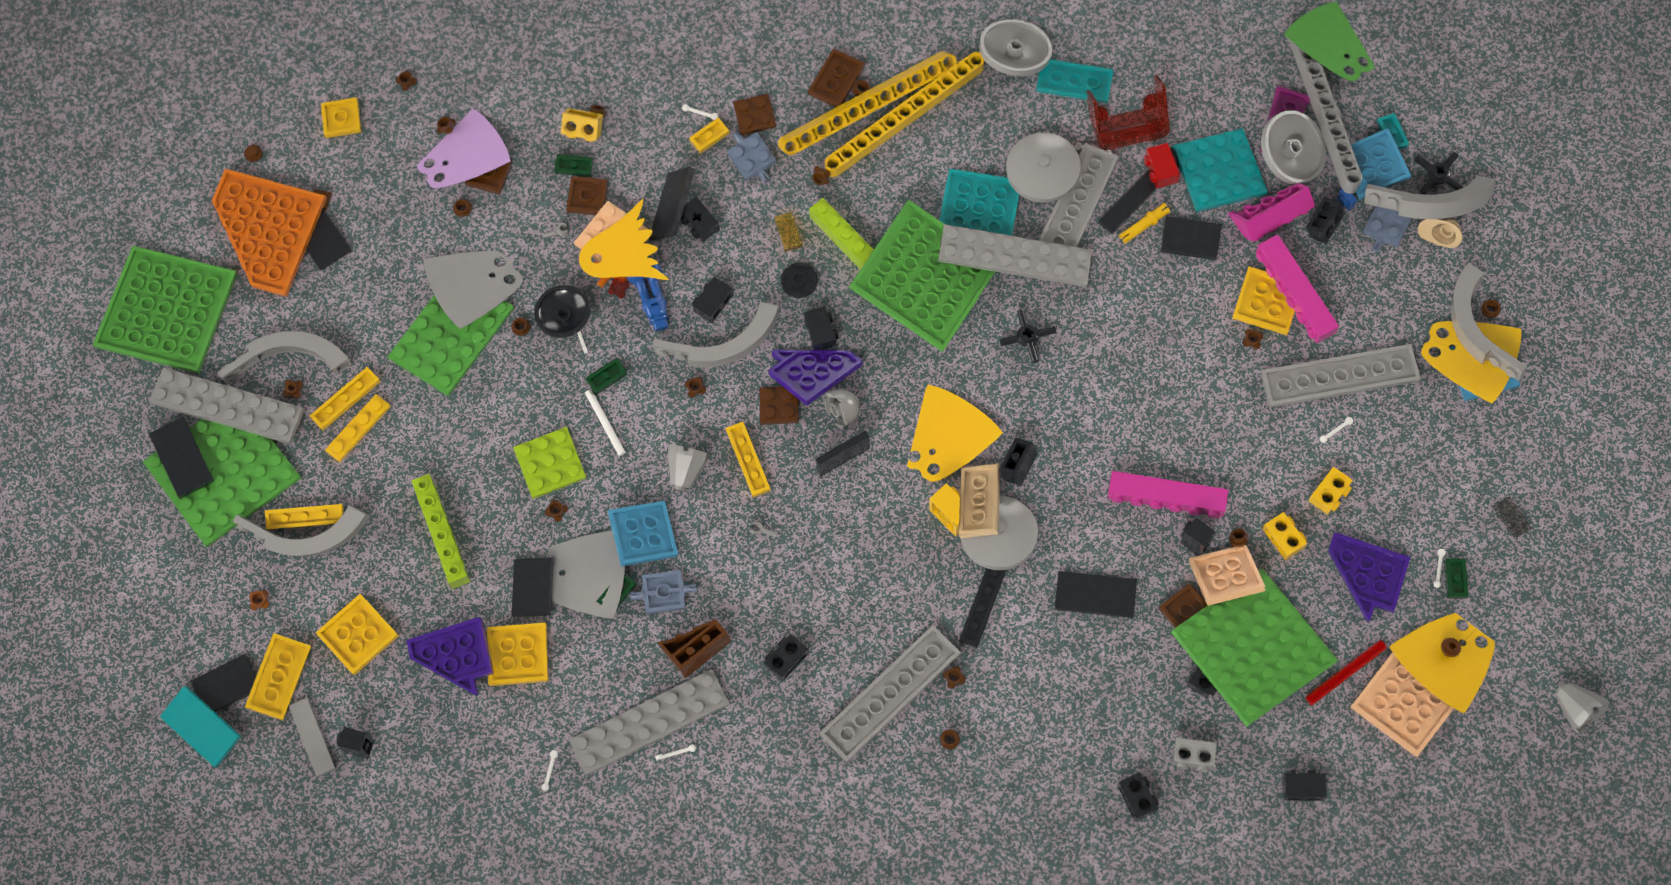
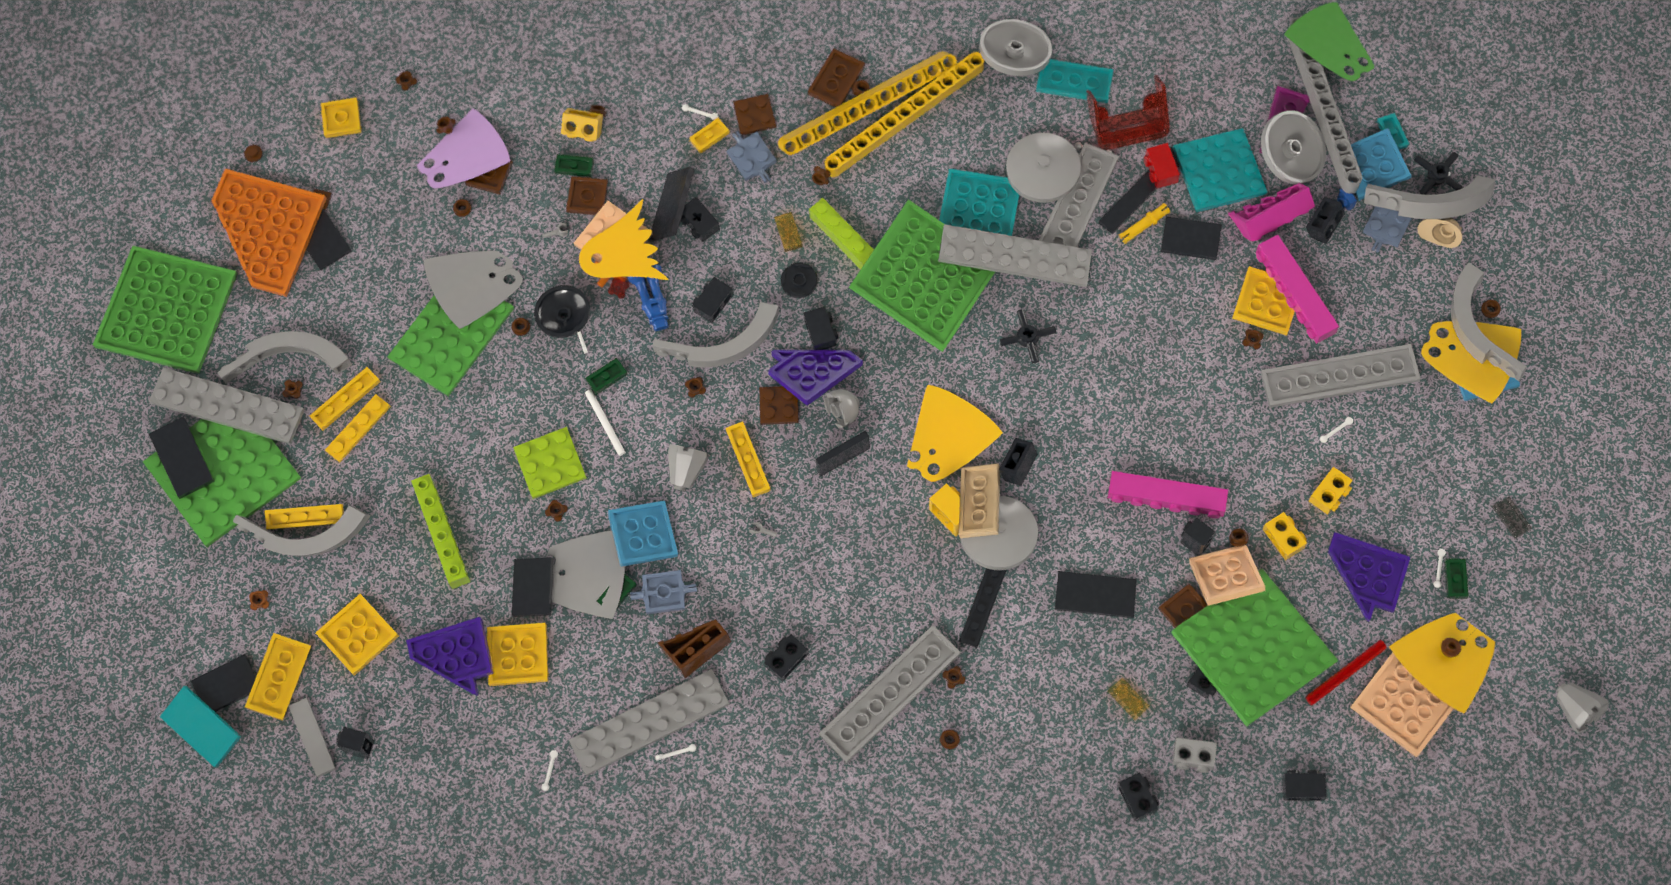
(1128, 699): none -> clear yellow plate

